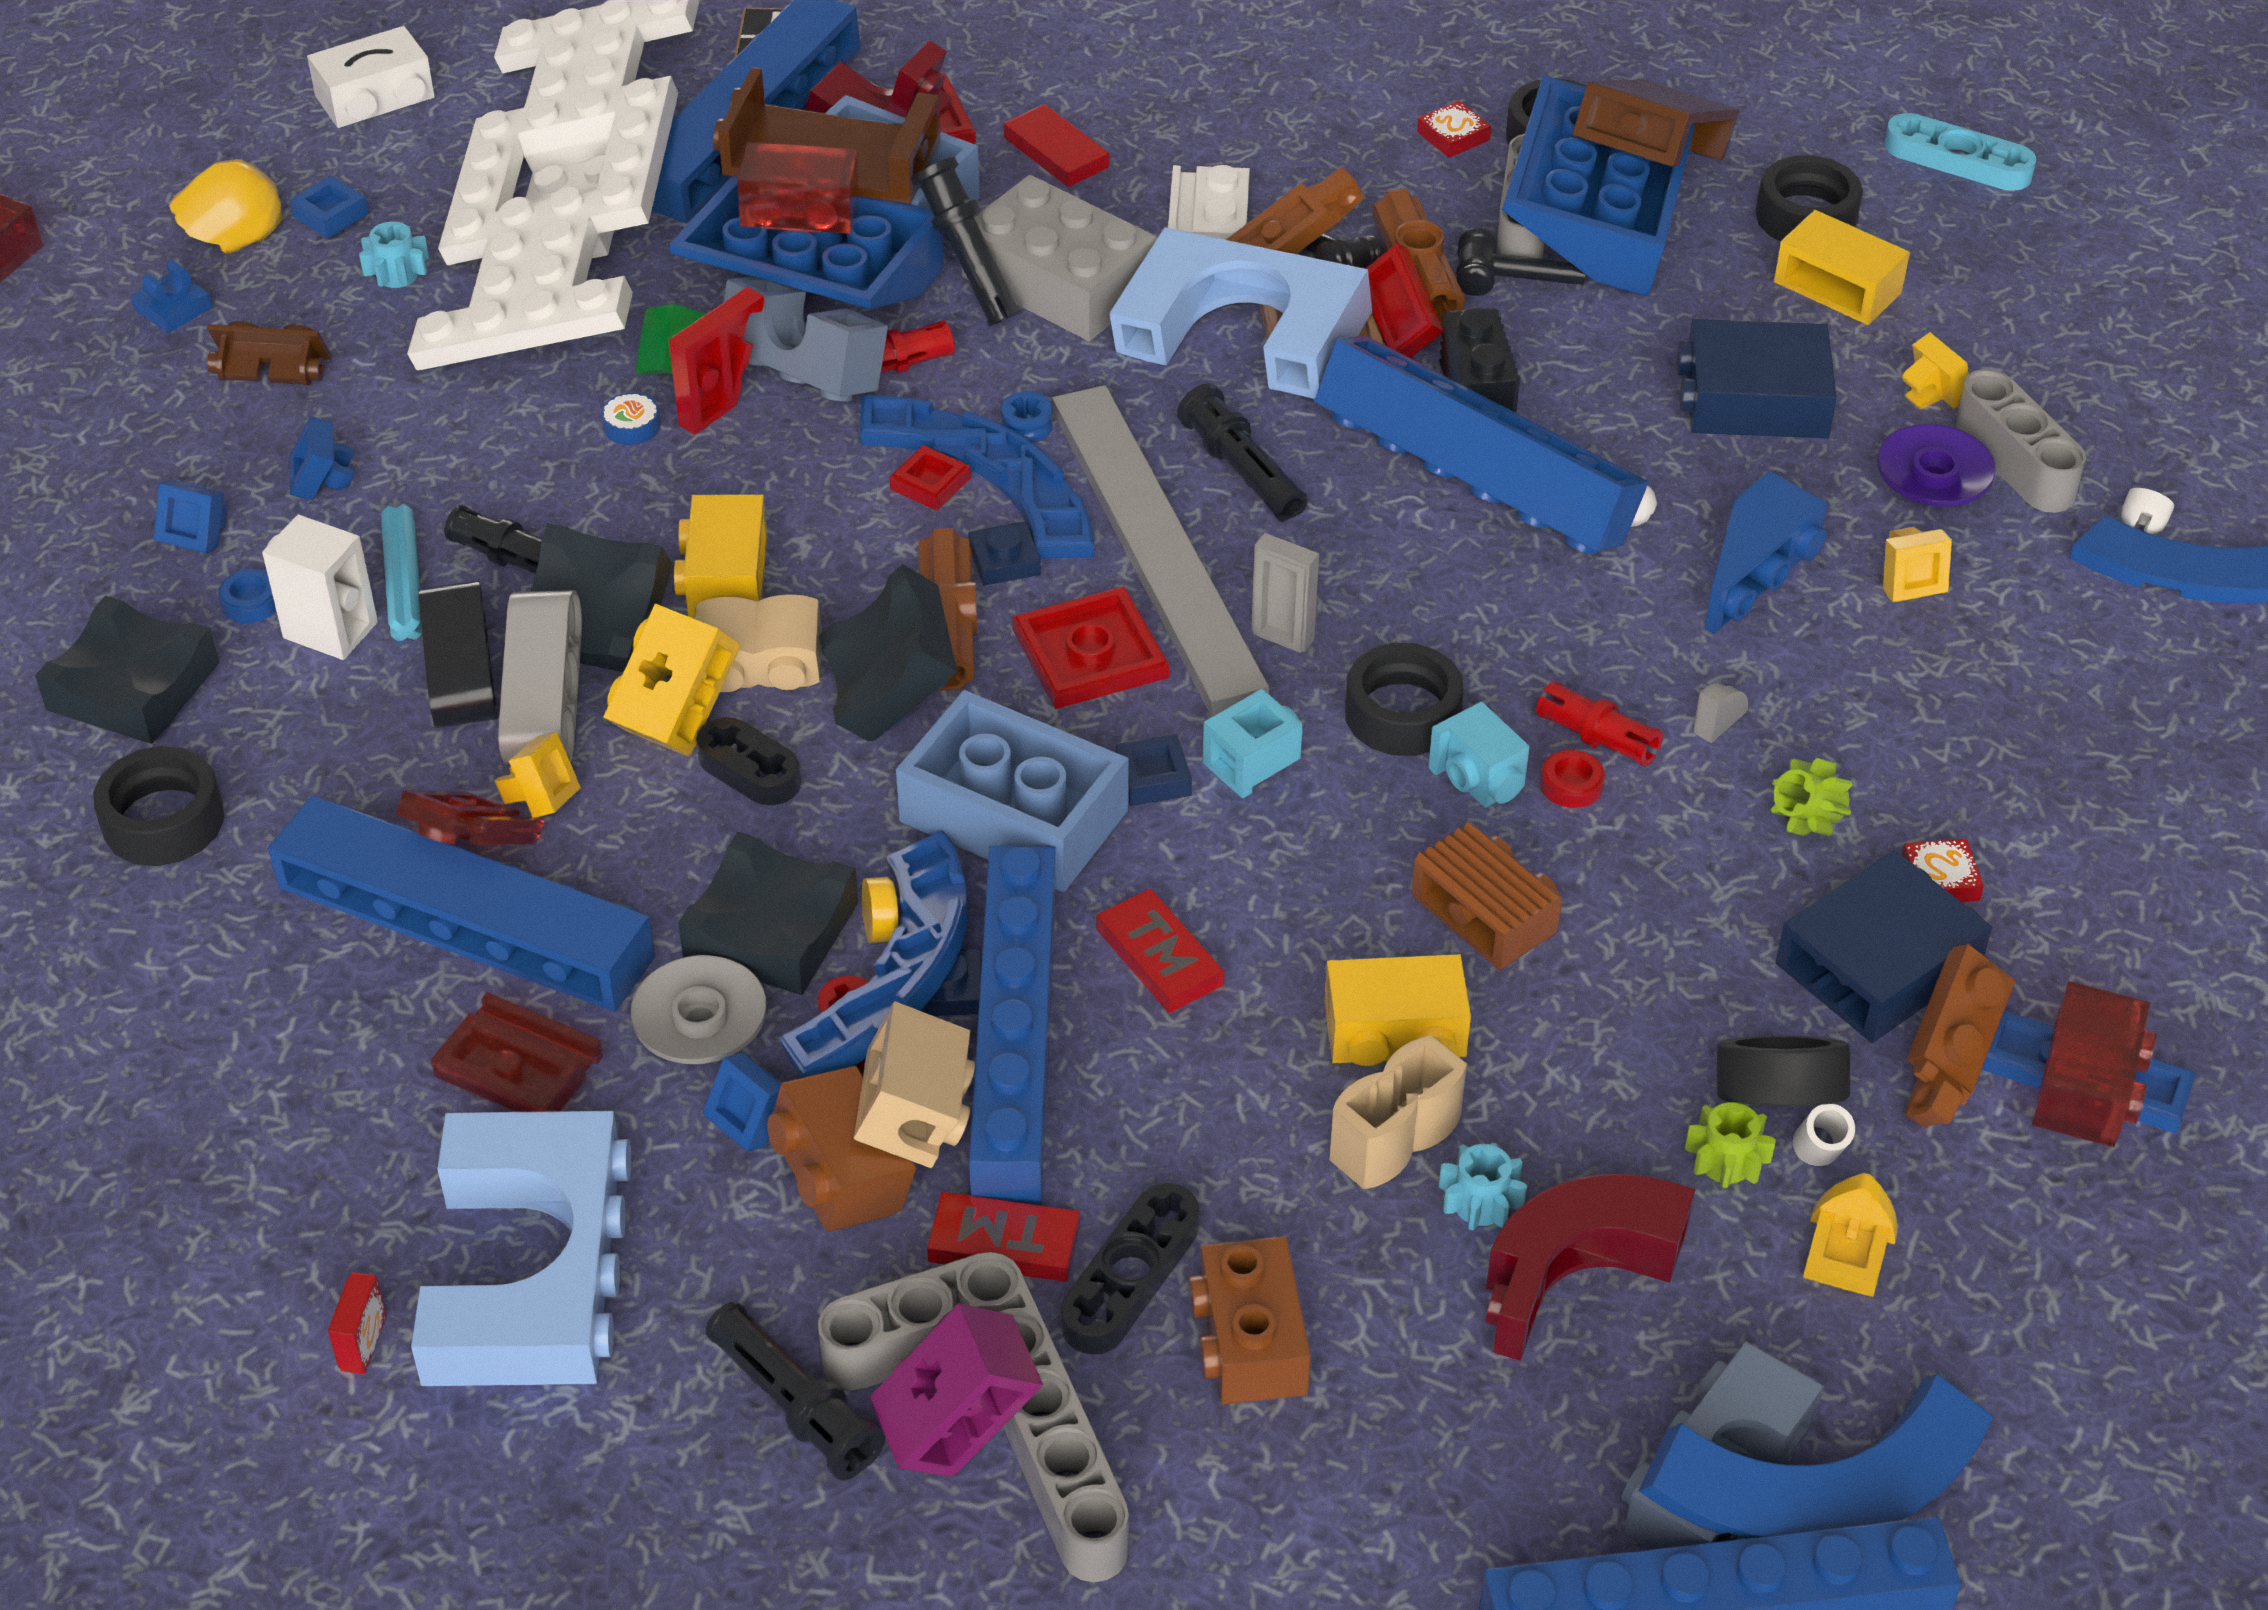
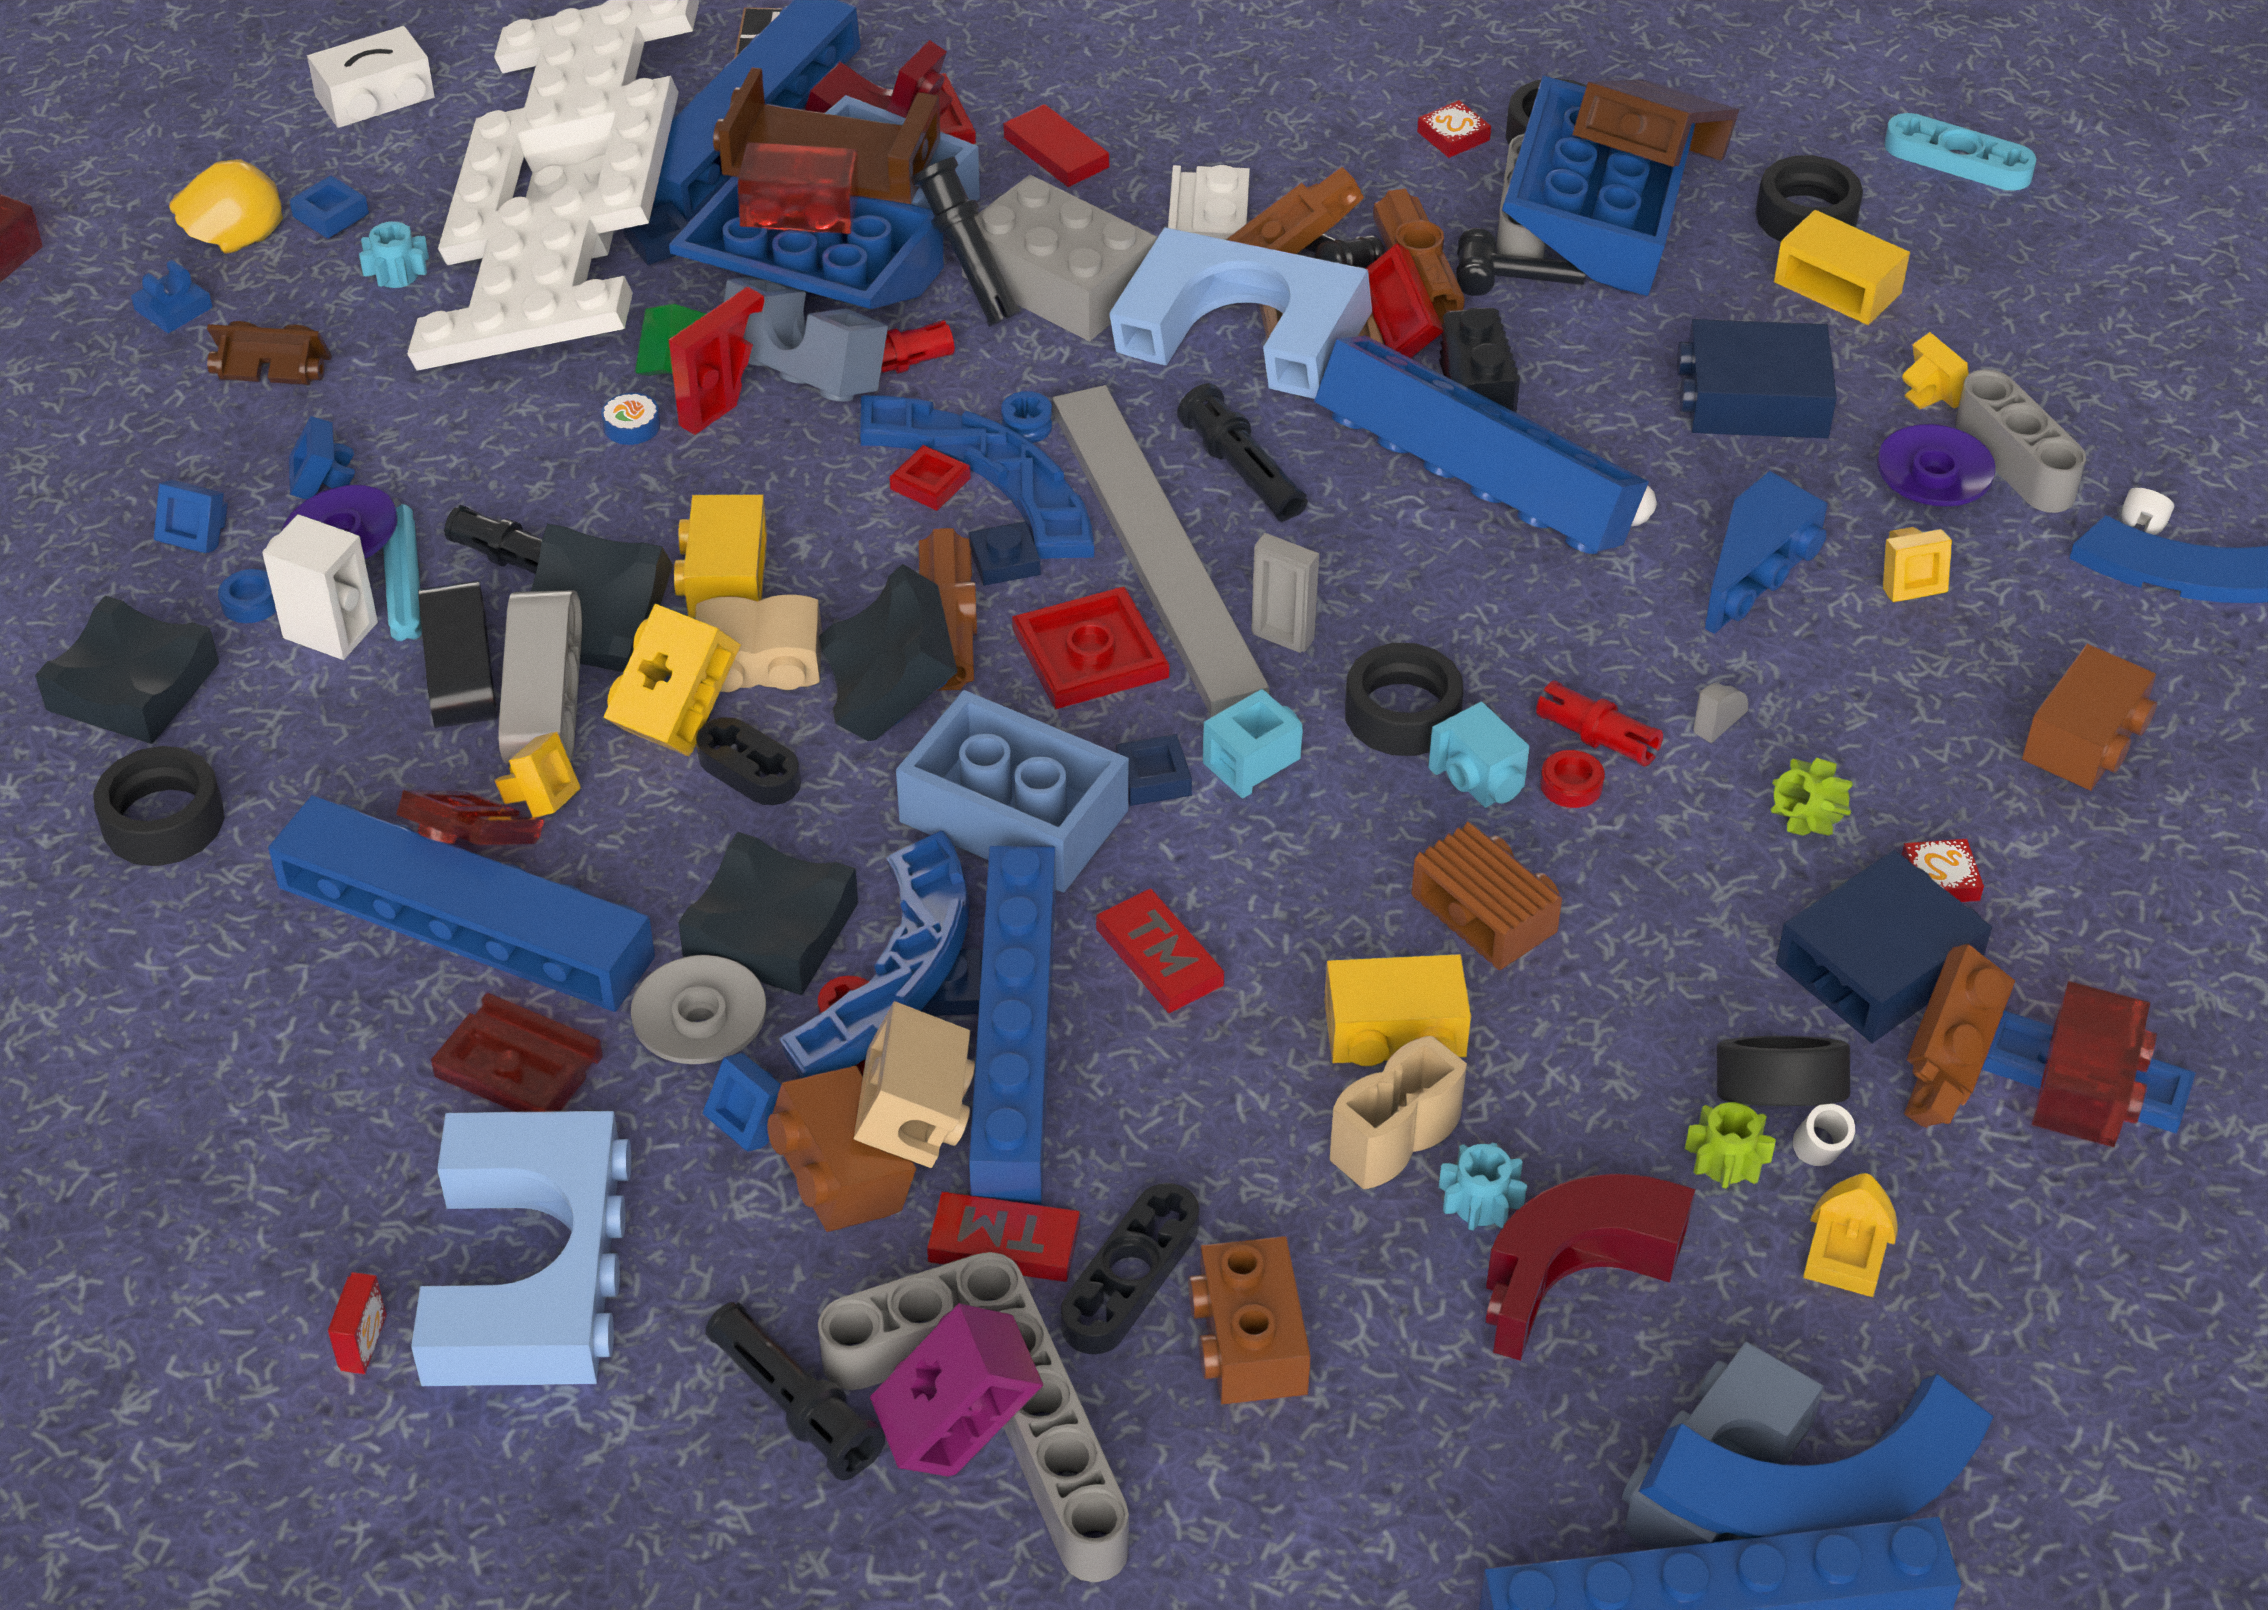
(355, 510): none -> dark purple dish
(653, 239): none -> dark blue plate
(879, 909): yellow tile -> none
(2090, 717): none -> dark orange brick

